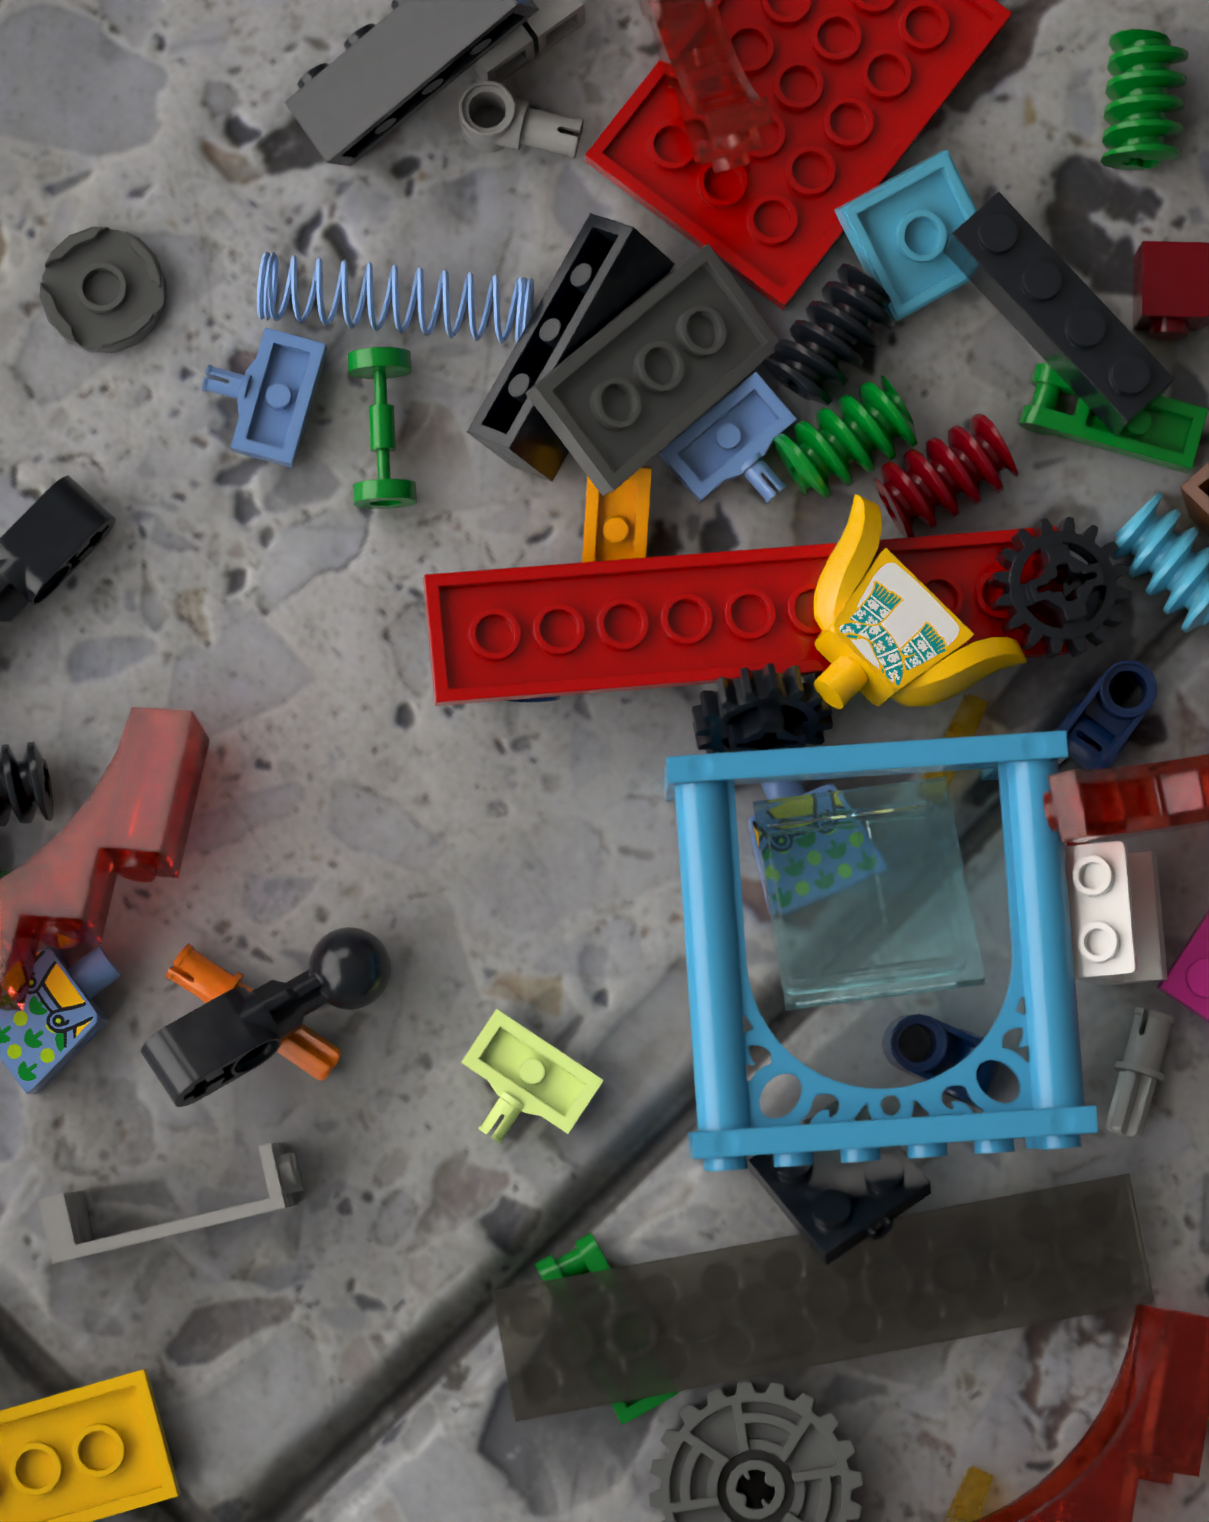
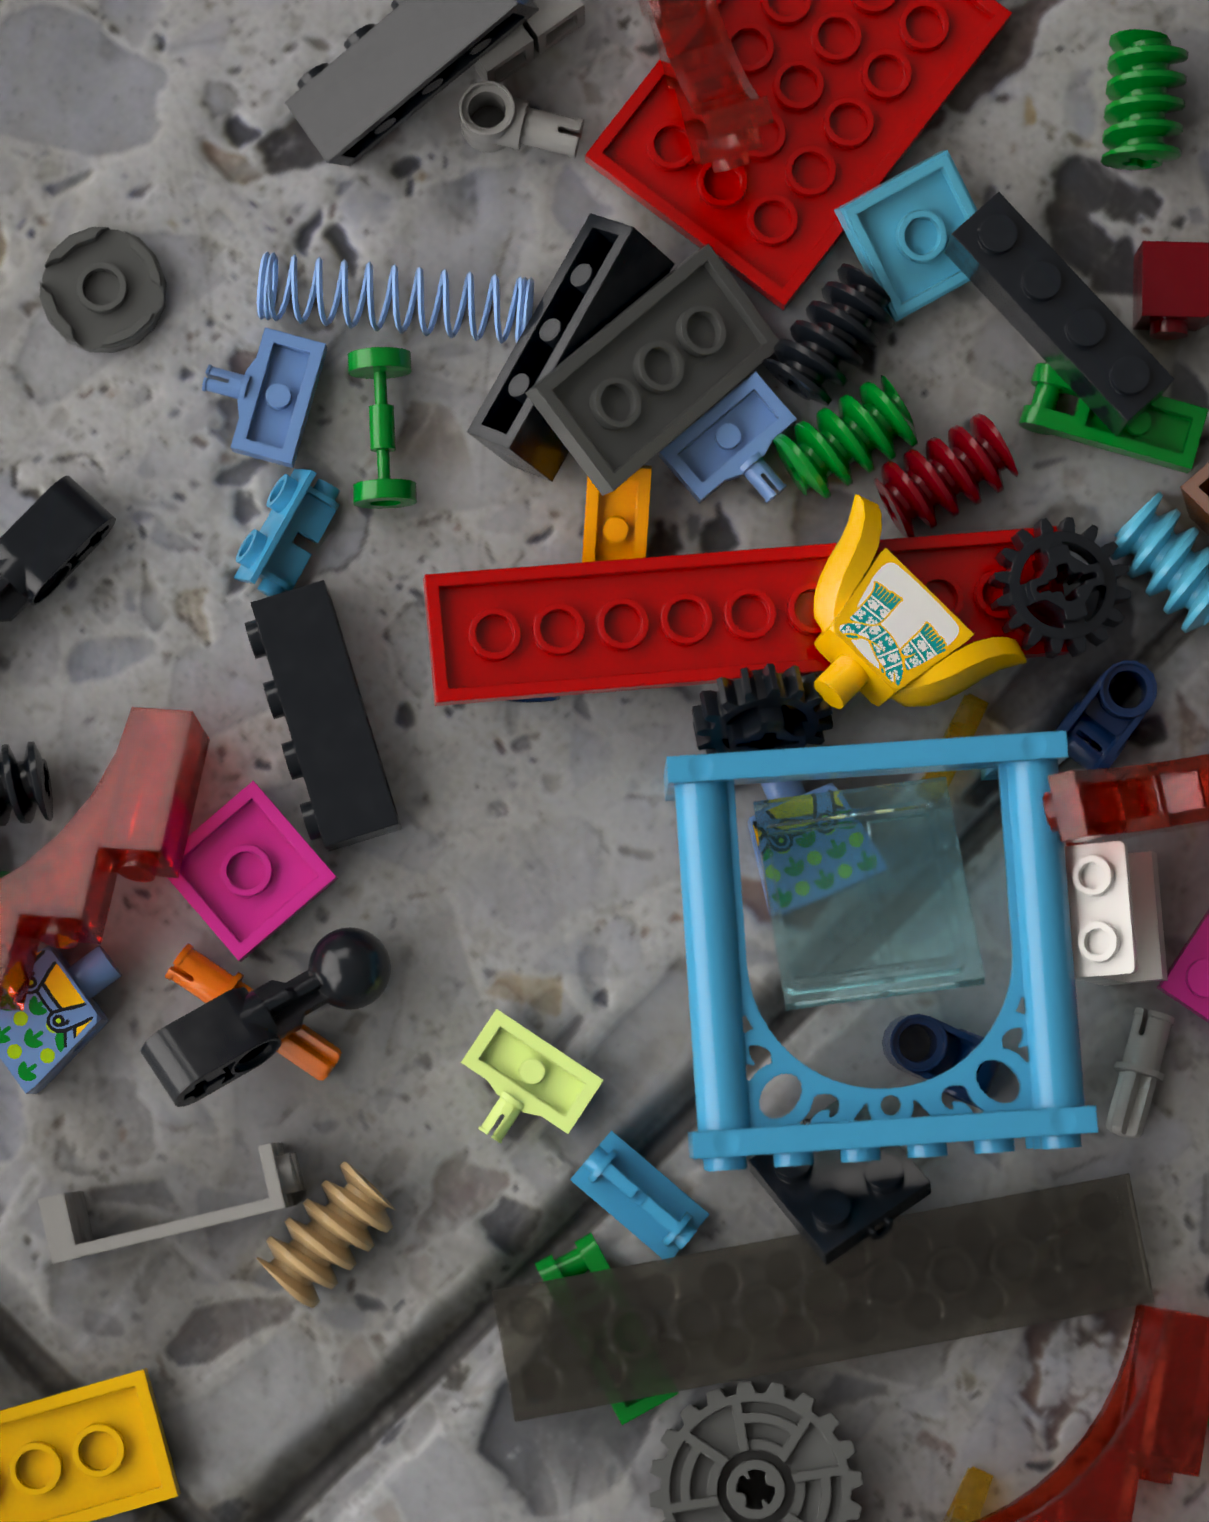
(249, 871): none -> dark pink plate
(294, 510): none -> dark azure hinge
(324, 716): none -> black brick
(328, 1236): none -> tan piece
(639, 1196): none -> dark azure hinge

